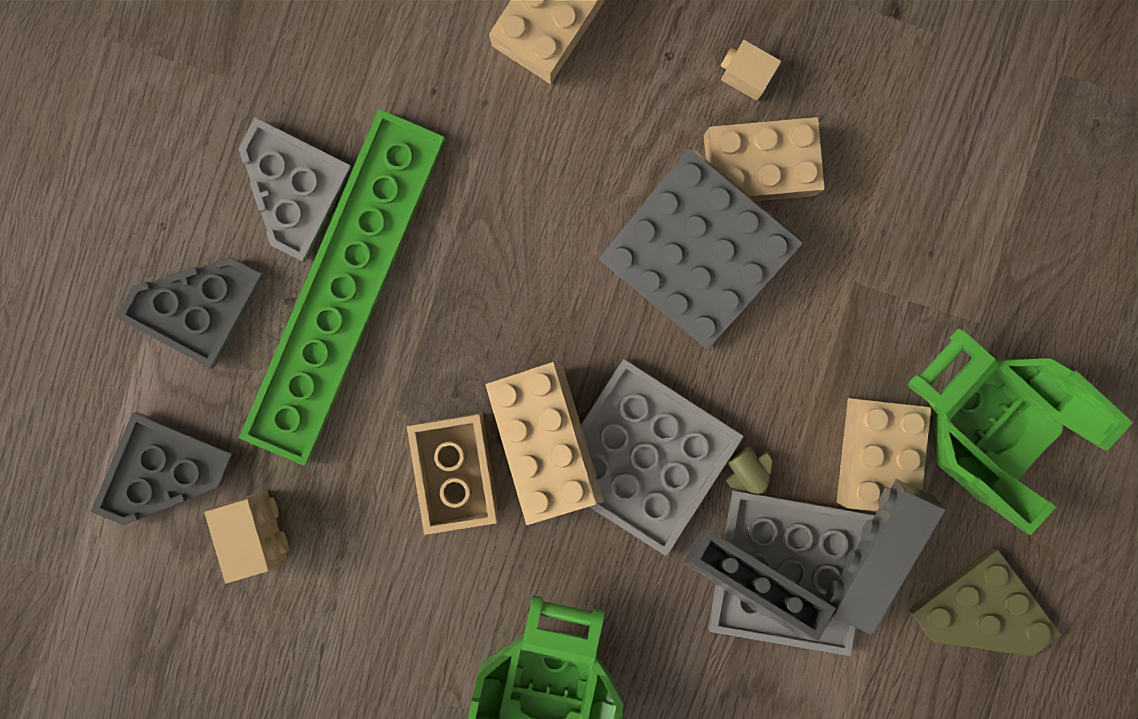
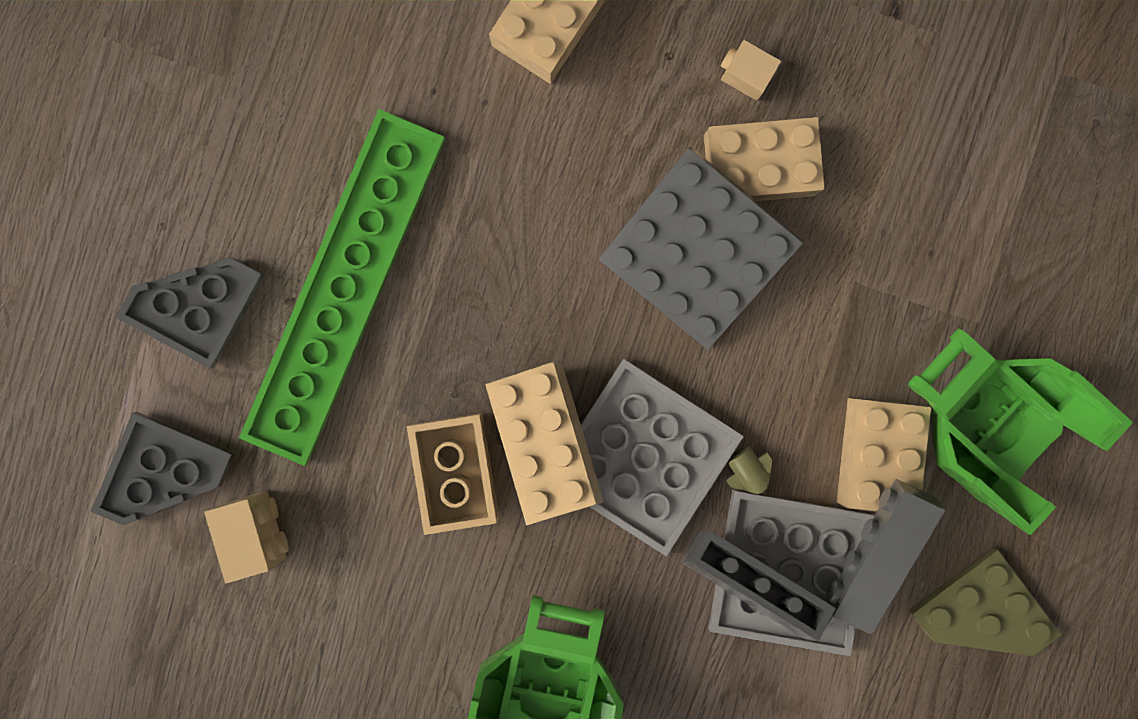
(291, 186): light grey plate -> none

